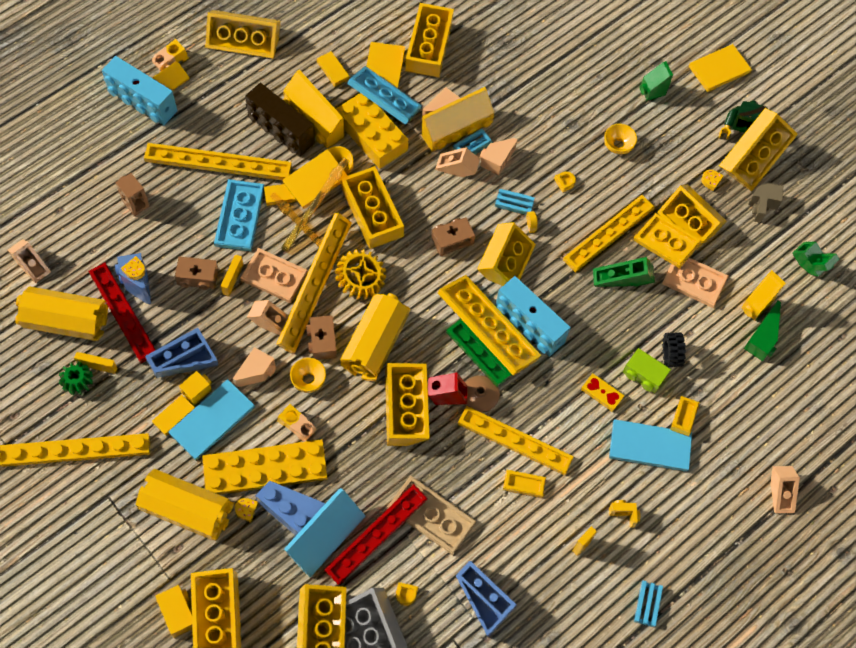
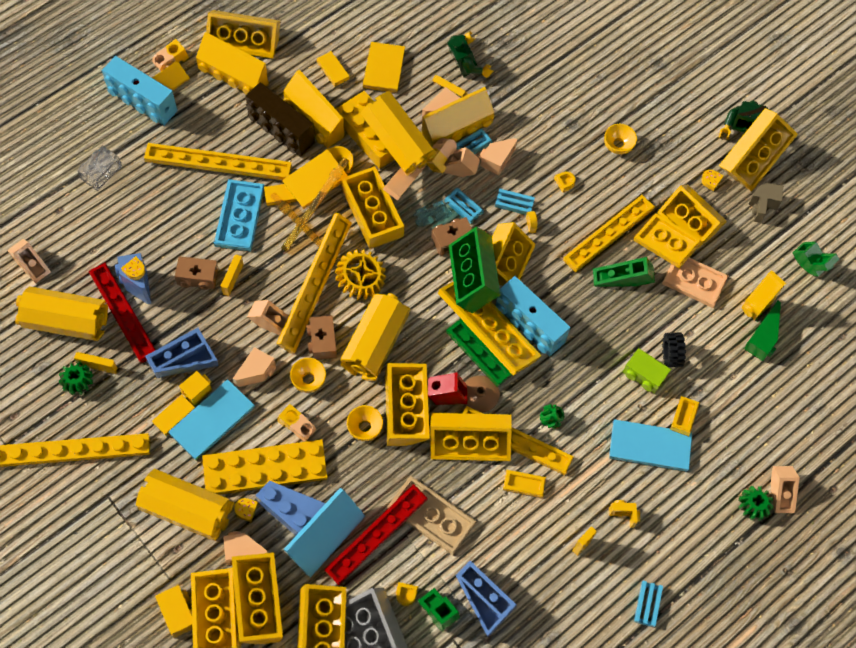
(99, 167): none -> clear brick
(132, 194): medium nougat brick -> none
(230, 64): none -> yellow slope
(240, 544): none -> light nougat slope
(257, 599): none -> yellow slope
(274, 275): light nougat tile -> none
(364, 414): none -> yellow piece
(385, 95): medium azure tile -> none
(398, 133): none -> yellow brick
(401, 182): none -> light nougat tile
(429, 40): yellow brick -> none
(439, 210): none -> clear light blue hinge
(439, 609): none -> green brick
(444, 83): none -> yellow tile
(444, 149): none -> leg
(463, 56): none -> dark green torso
(470, 214): none -> medium azure tile
(471, 436): none -> yellow slope
(474, 270): none -> green brick
(552, 416): none -> green gear
(602, 392): yellow tile -> none
(656, 82): green slope -> none
(720, 67): yellow tile -> none
(761, 499): none -> green gear

